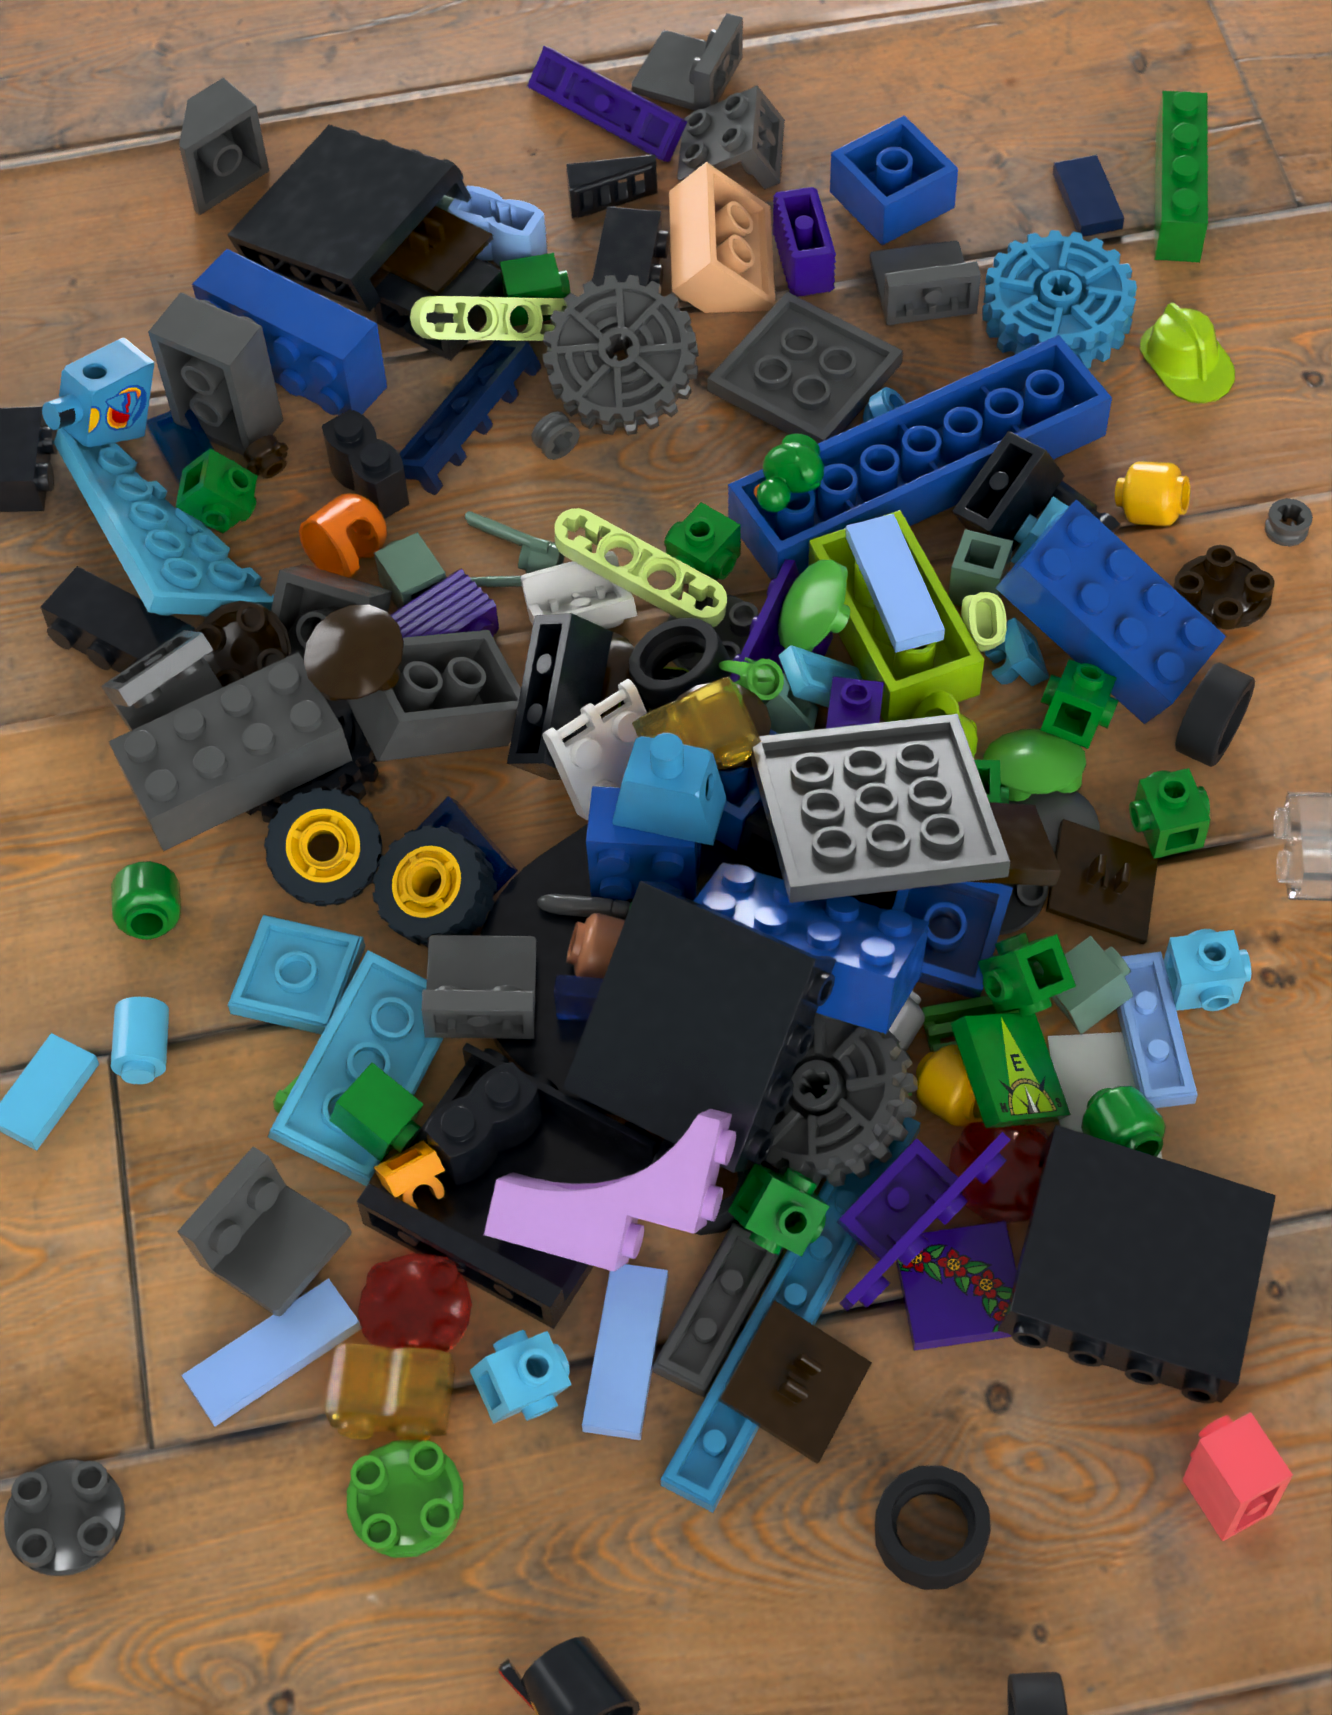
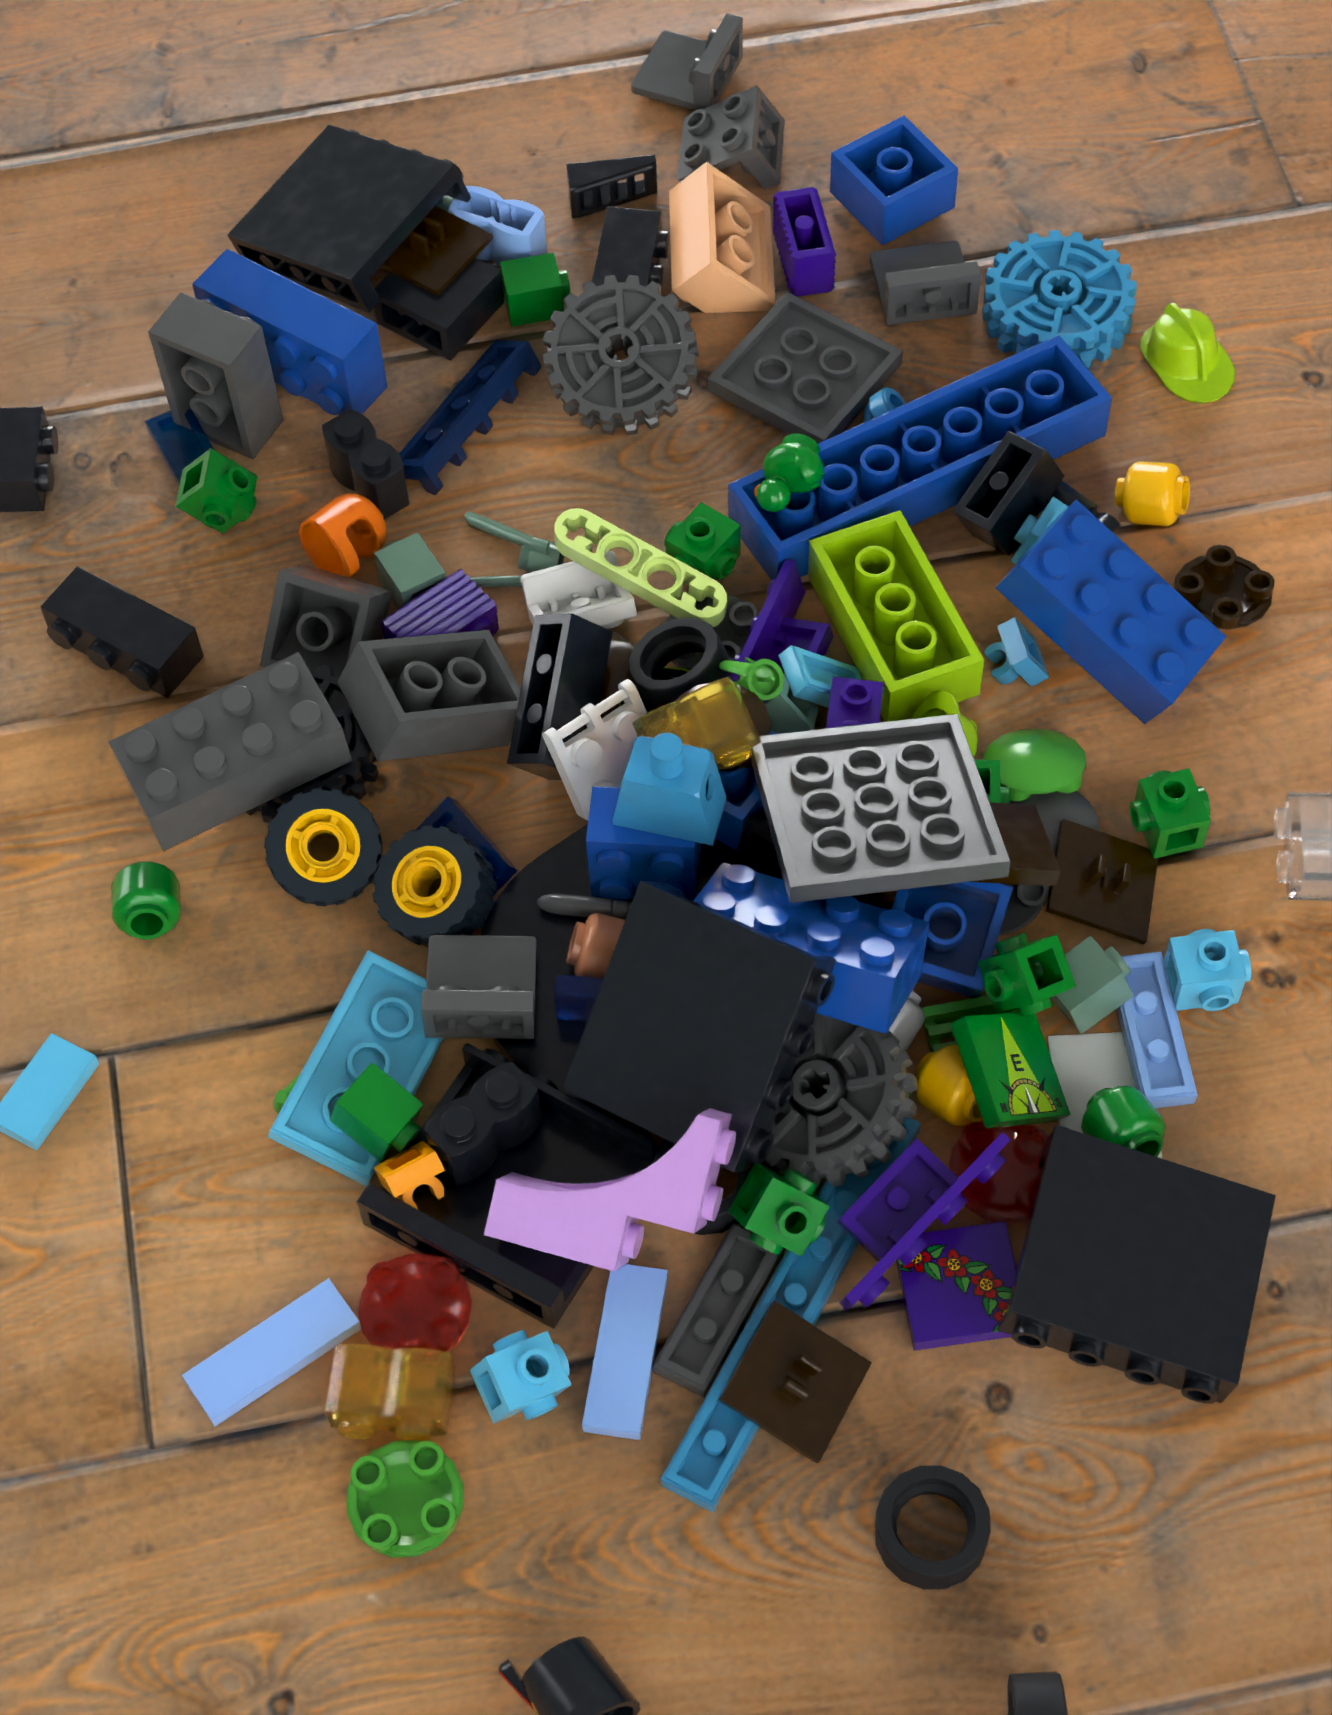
(64, 1517): dark grey dish -> none
(103, 396): dark azure torso -> none
(140, 1039): medium azure brick -> none
(163, 680): dark grey bracket -> none
(165, 552): medium azure wing -> none
(221, 144): dark grey slope -> none
(243, 640): dark brown dish -> none
(262, 1234): dark grey bracket -> none
(266, 456): dark brown plate -> none
(295, 974): medium azure tile -> none
(354, 653): dark brown dish -> none
(497, 313): yellowish green beam -> none
(555, 435): dark grey bush -> none
(607, 104): dark purple plate -> none
(814, 606): bright green dish -> none
(895, 583): light blue tile -> none
(979, 565): sand green brick -> none
(985, 619): yellowish green piece -> none
(1078, 703): green brick -> none
(1088, 195): dark blue tile -> none
(1181, 176): green brick -> none
(1214, 714): black tyre -> none
(1236, 1474): coral brick -> none
(1288, 534): dark grey bush -> none

